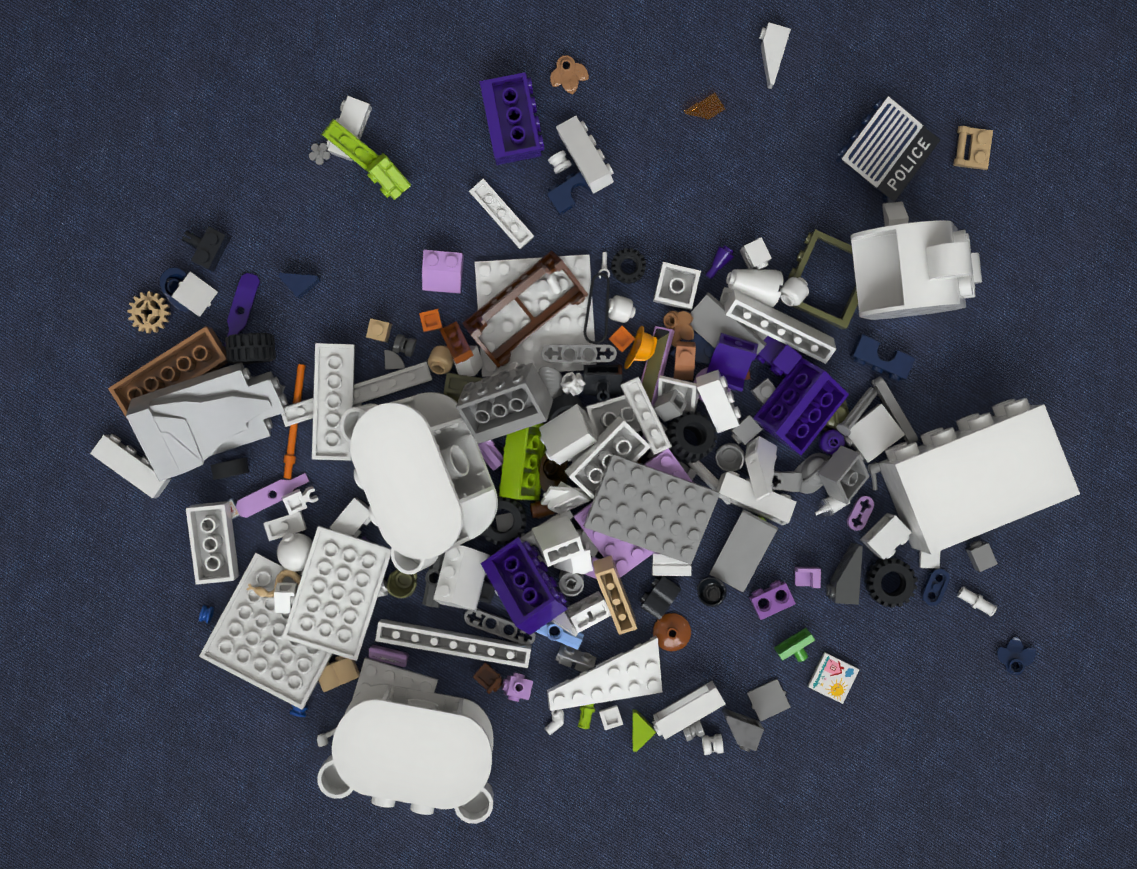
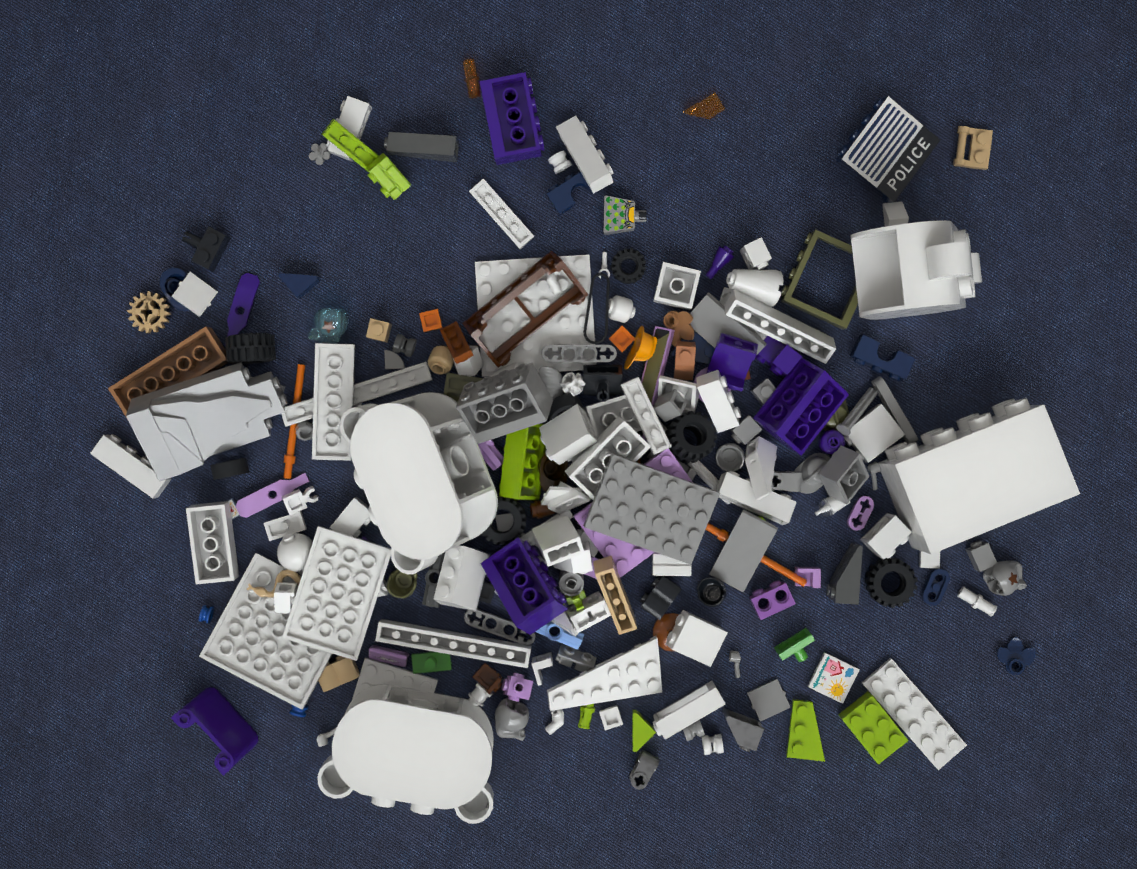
(221, 724): none -> dark purple windscreen
(304, 430): none -> light grey tile
(329, 325): none -> clear light blue piece
(422, 146): none -> dark grey slope
(431, 662): none -> bright green tile
(442, 271): lavender slope -> none
(471, 78): none -> clear orange axle
(479, 695): none -> white brick
(511, 719): none -> light grey piece
(540, 662): none -> white panel
(568, 77): medium nougat plate -> none
(576, 600): none -> lime plate
(620, 215): none -> torso
(644, 766): none -> flat silver piece
(696, 638): none -> white brick
(723, 535): none -> orange bar
(734, 656): none -> light grey hand
(773, 45): white slope -> none
(794, 291): white head -> none
(803, 734): none -> lime wing
(873, 727): none -> lime brick
(914, 713): none -> white plate
(1004, 577): none -> light grey piece

